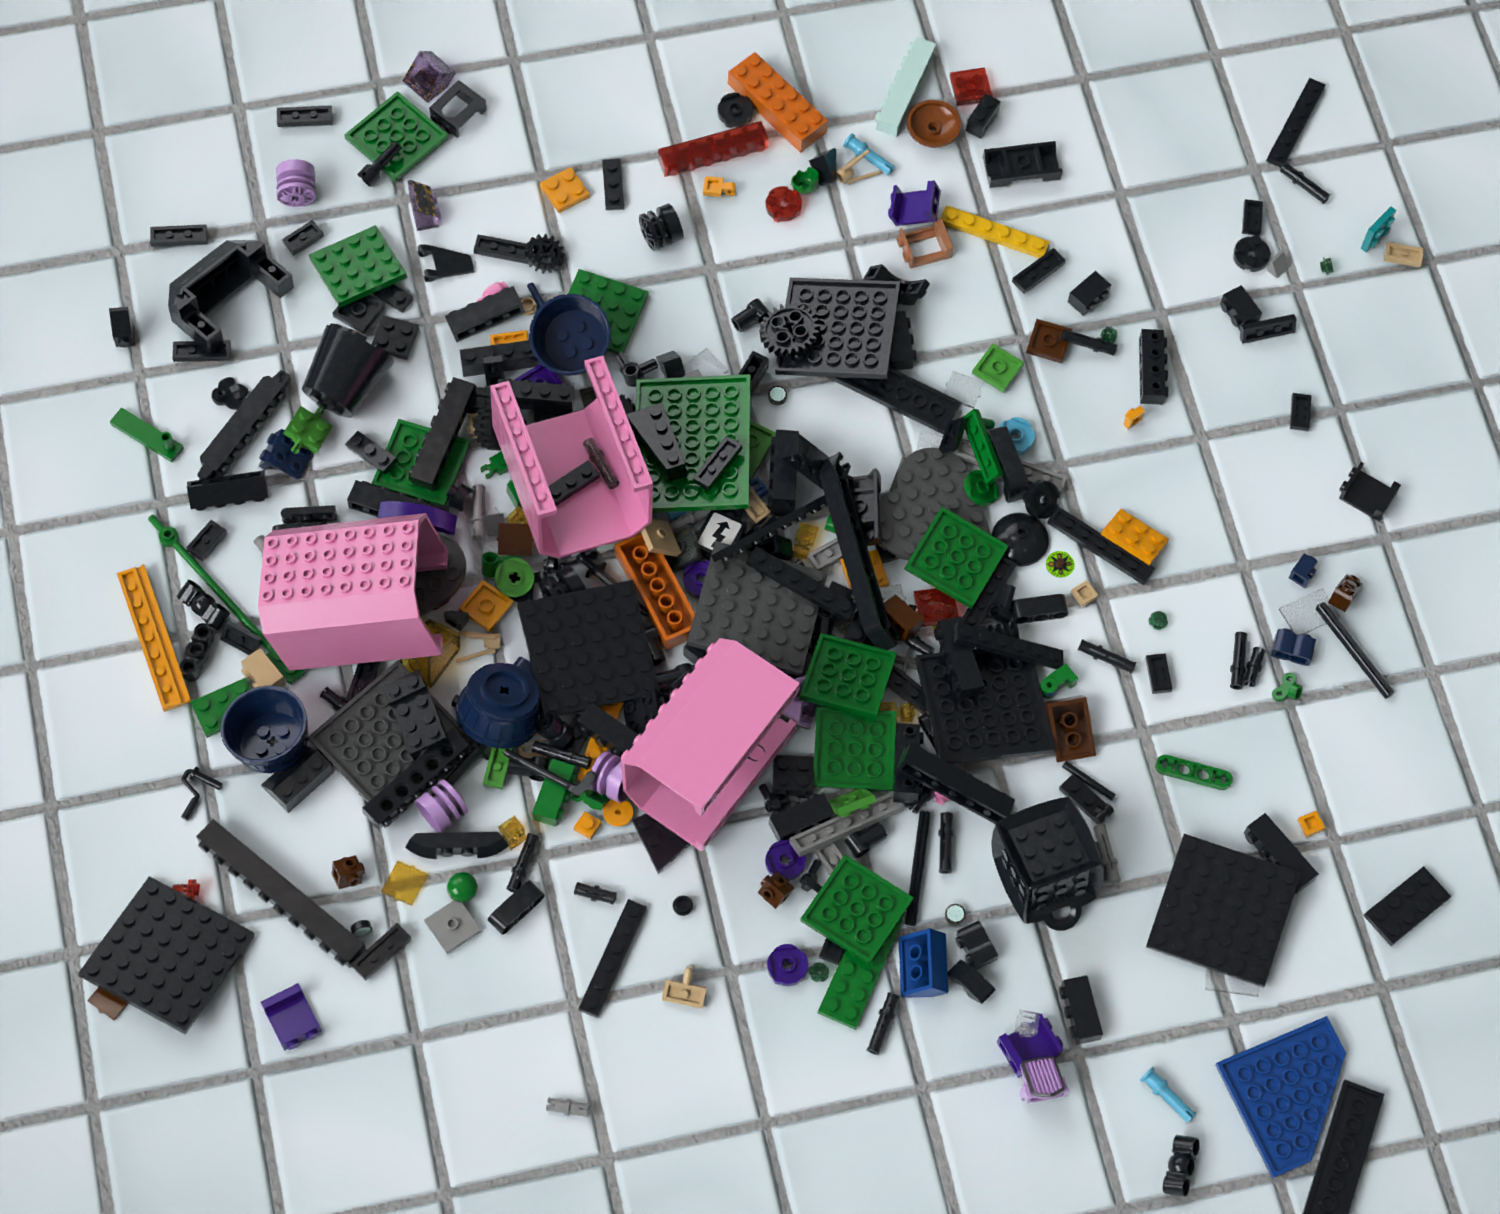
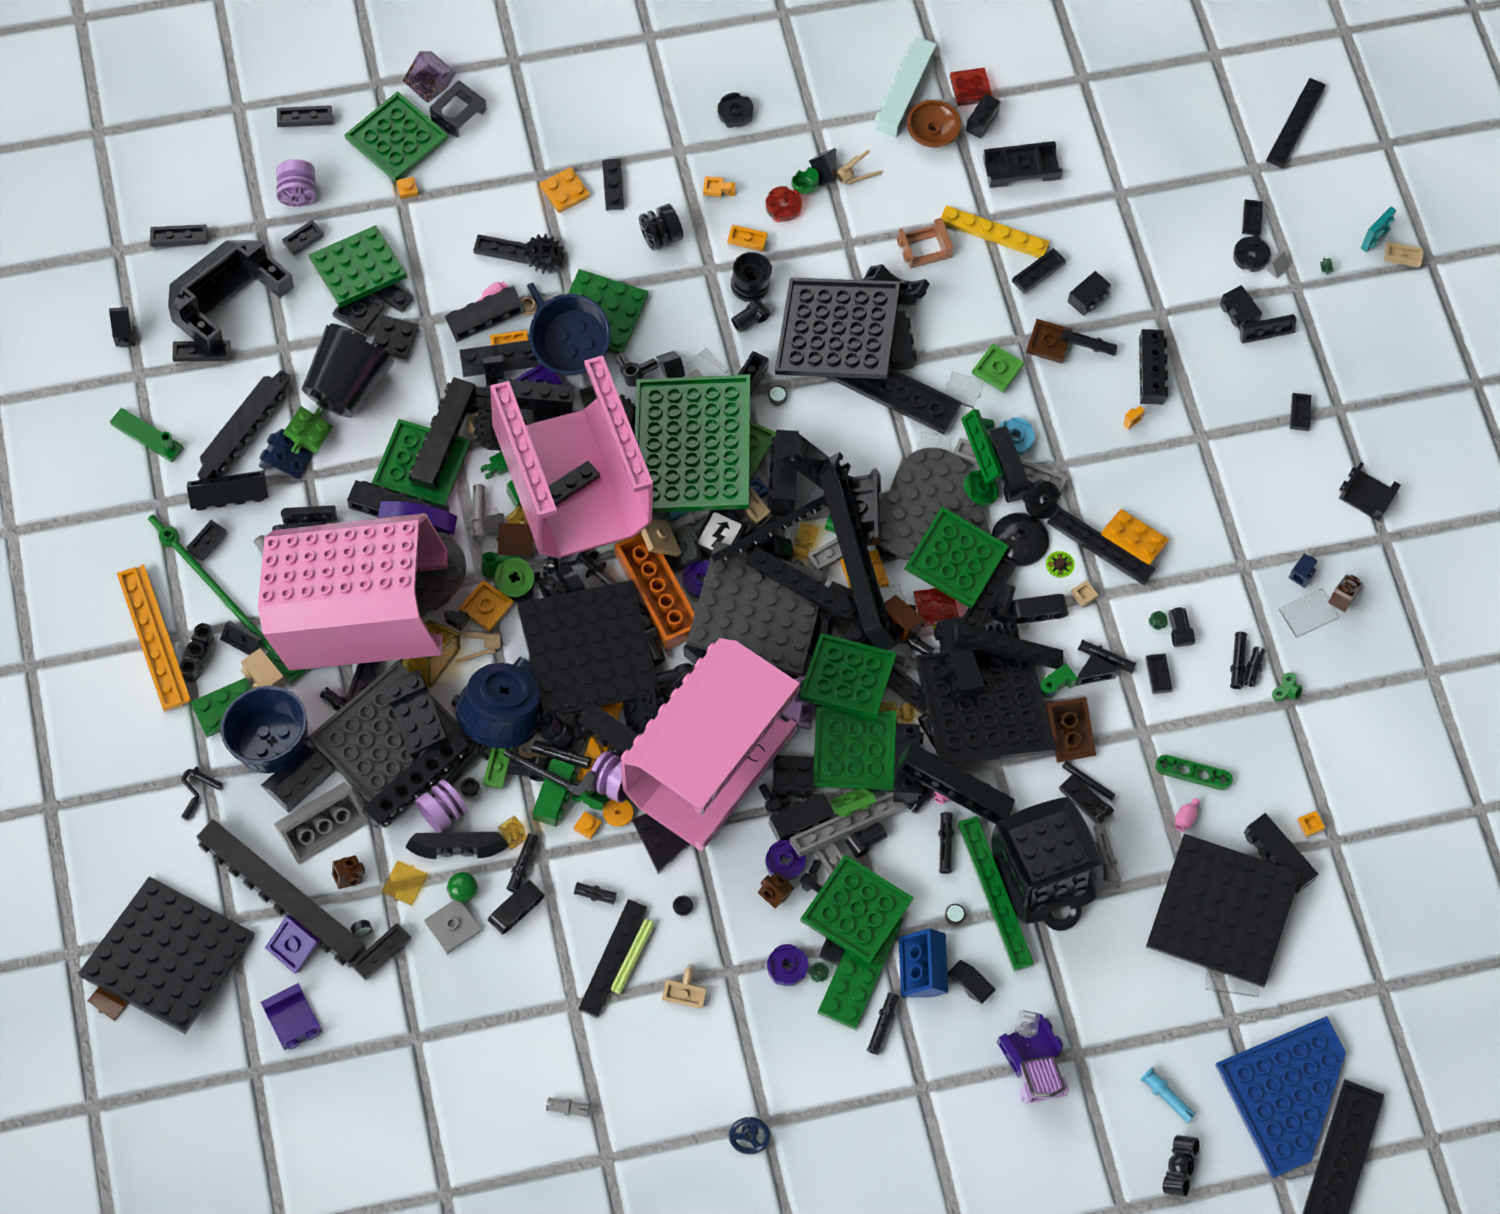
(191, 889): clear red plate -> none
(203, 605): black piece -> none
(231, 393): black plate -> none
(292, 944): none -> plate
(321, 822): none -> light grey slope
(370, 172): black piece -> none
(371, 452): black plate -> none
(407, 187): none -> light orange plate
(423, 205): slope -> none
(446, 262): black flag -> none
(458, 495): black piece -> none
(469, 782): none -> black plate
(600, 462): clear smoke pin -> none
(632, 957): none -> yellowish green axle
(656, 435): black wedge -> none
(713, 149): clear red brick -> none
(717, 463): black plate -> none
(747, 238): none -> light orange plate
(749, 1125): none -> dark blue piece
(751, 276): none -> black wheel
(773, 334): black gear -> none
(778, 102): orange brick -> none
(860, 147): medium azure pin -> none
(915, 206): dark purple panel -> none
(917, 868): black axle -> none
(953, 435): black plate -> none
(976, 945): black brick -> none
(995, 894): none -> green plate
(1080, 1010): black brick -> none
(1096, 671): none -> black slope
(1109, 334): clear green plate -> none
(1181, 632): none -> black piece
(1187, 815): none -> bright pink plant
(1293, 647): dark blue brick -> none
(1301, 180): black pin -> none
(1355, 651): black axle -> none
(1407, 906): black plate -> none

